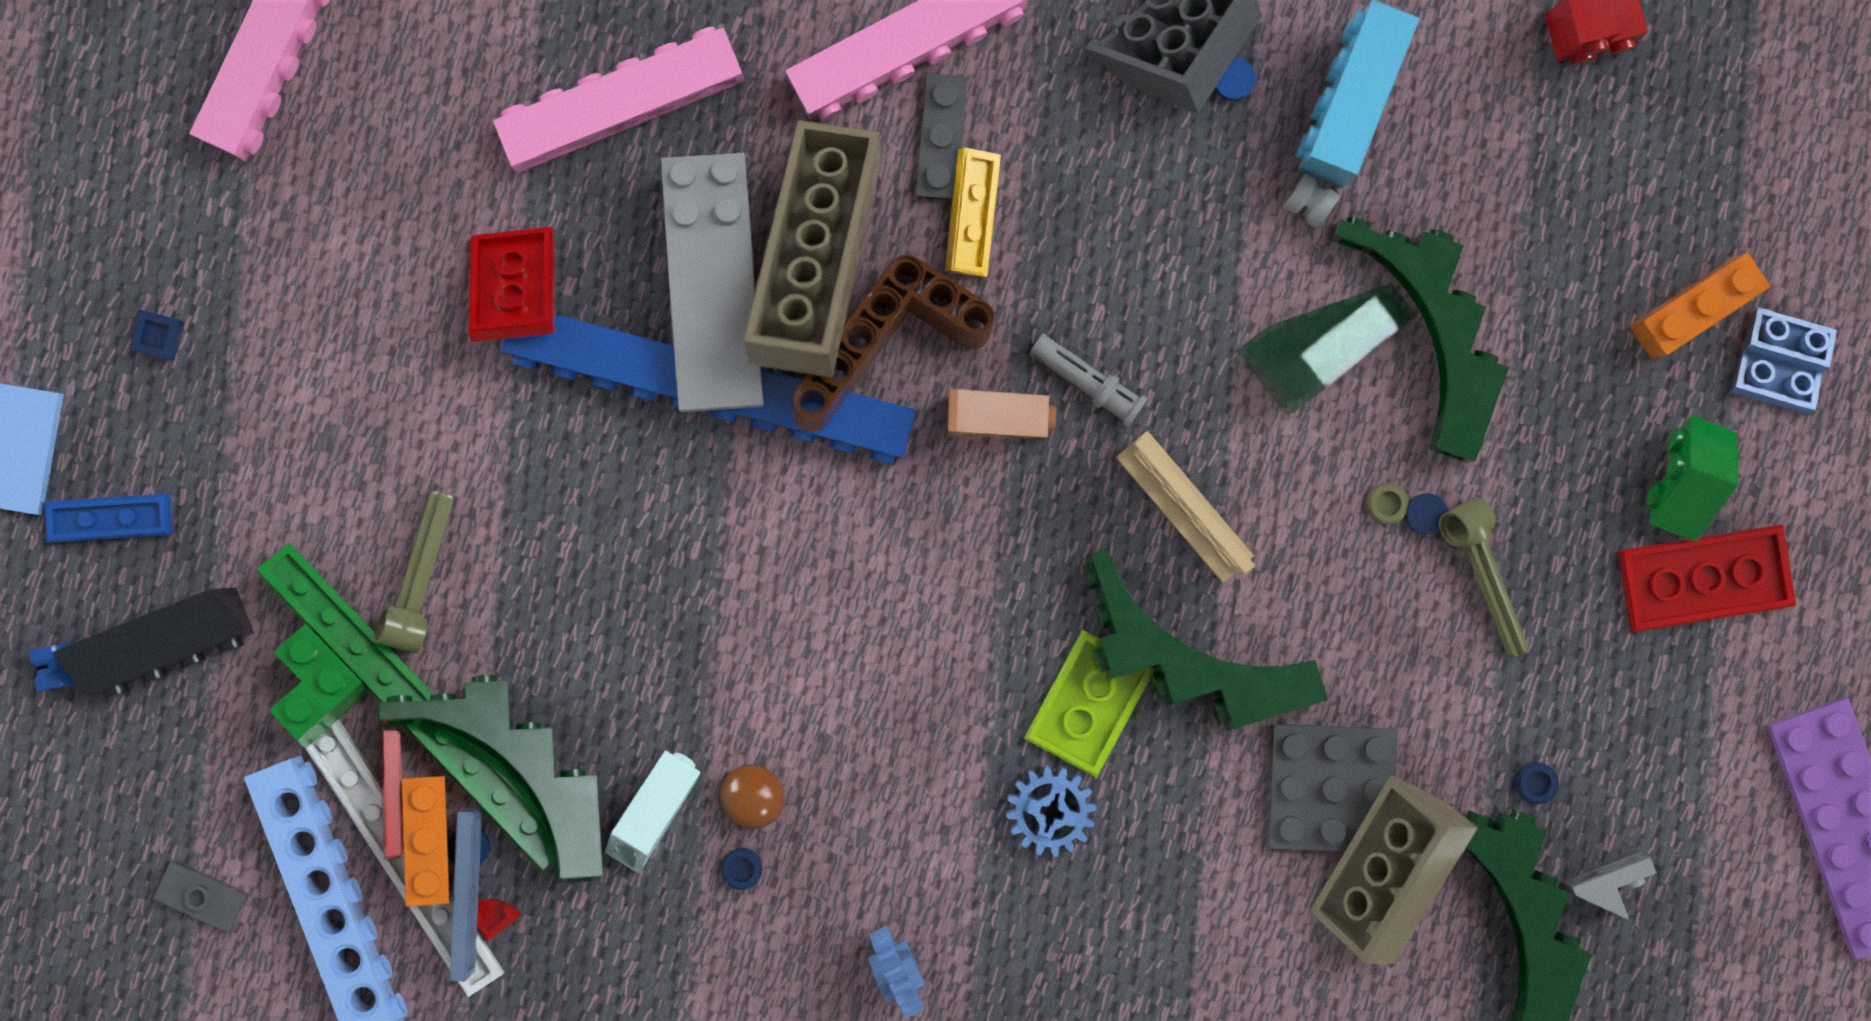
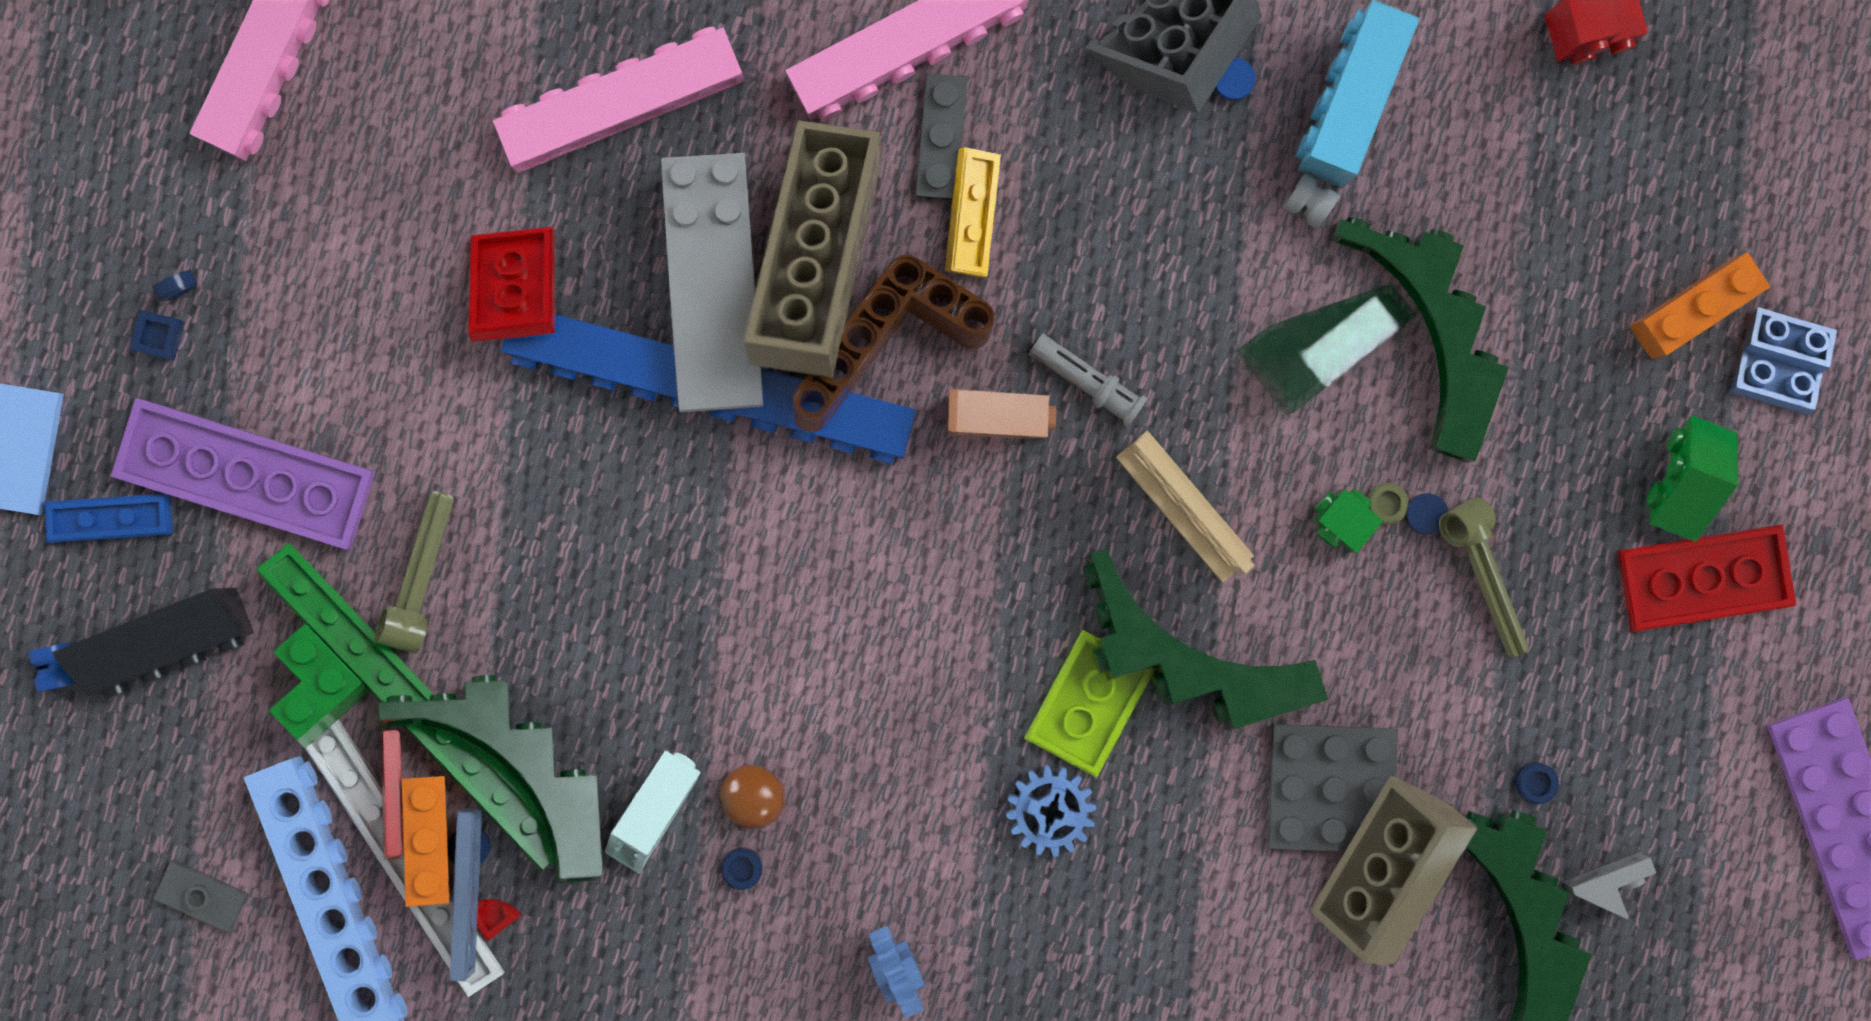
(175, 285): none -> dark blue tile
(243, 474): none -> medium lavender plate
(1345, 519): none -> green brick

